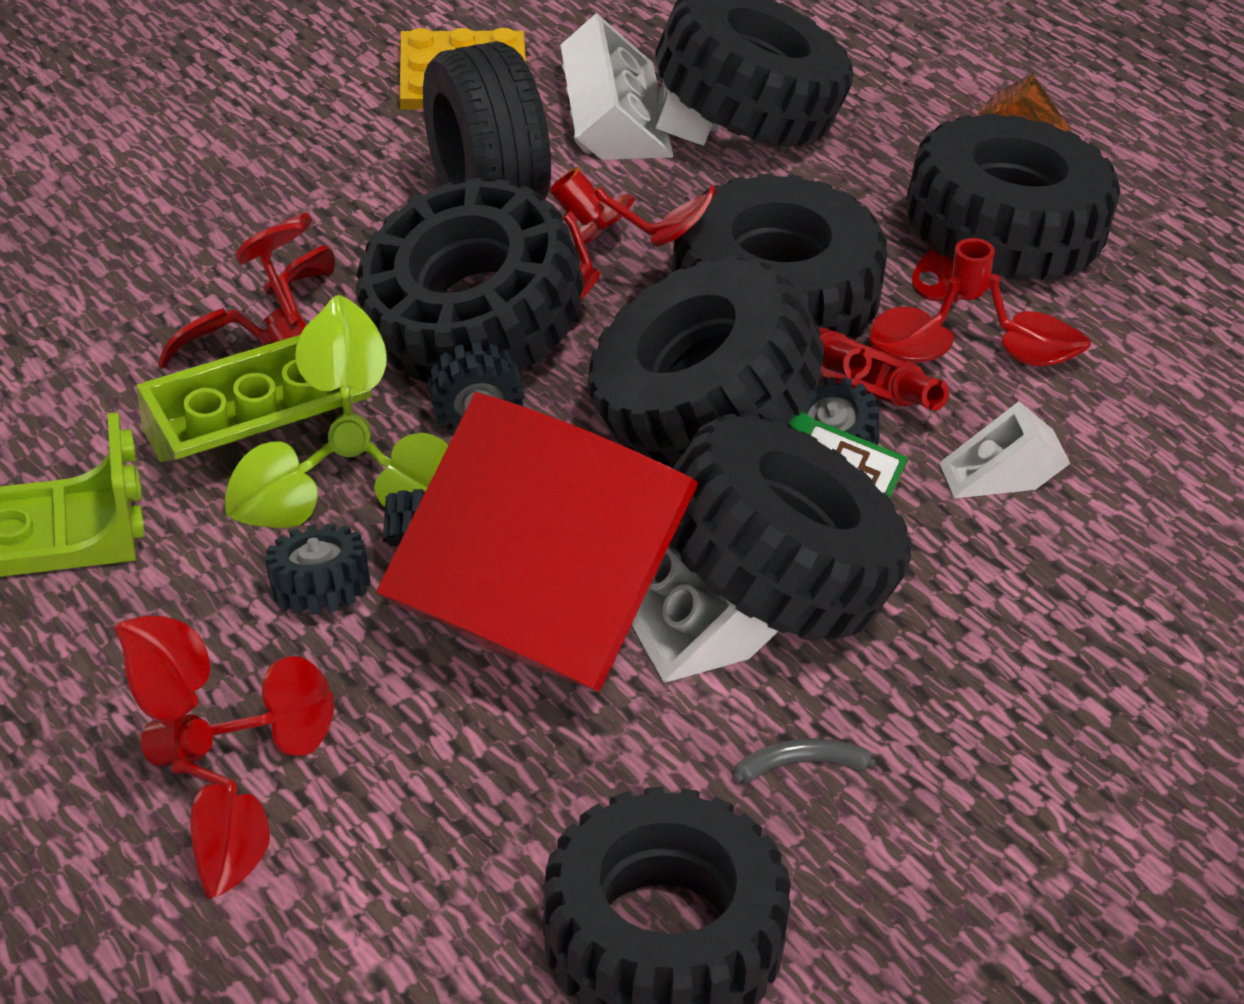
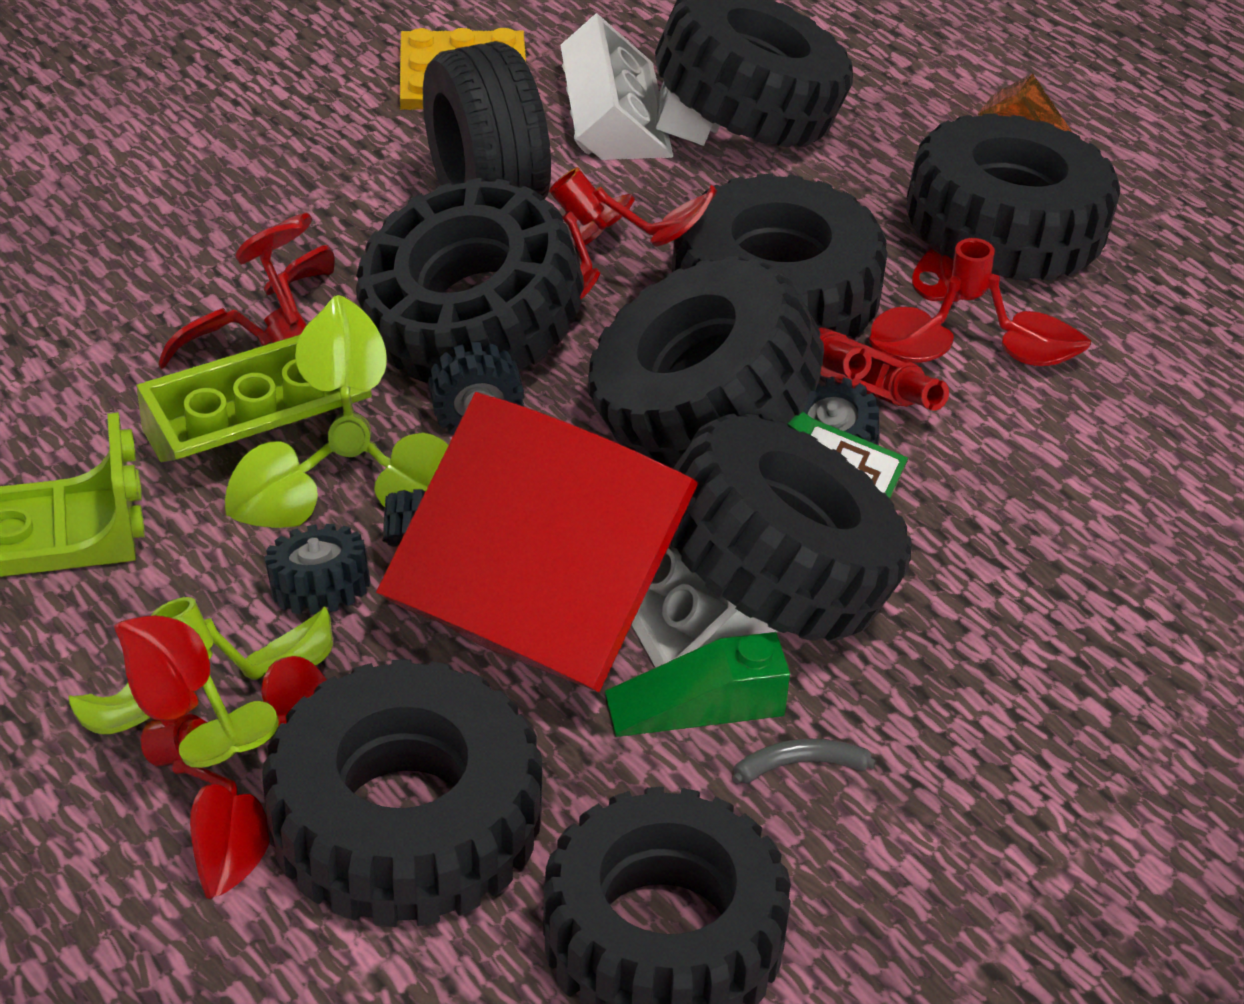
(232, 732): none -> lime plant
(410, 858): none -> black tyre
(706, 687): none -> green slope
(1005, 456): white slope -> none

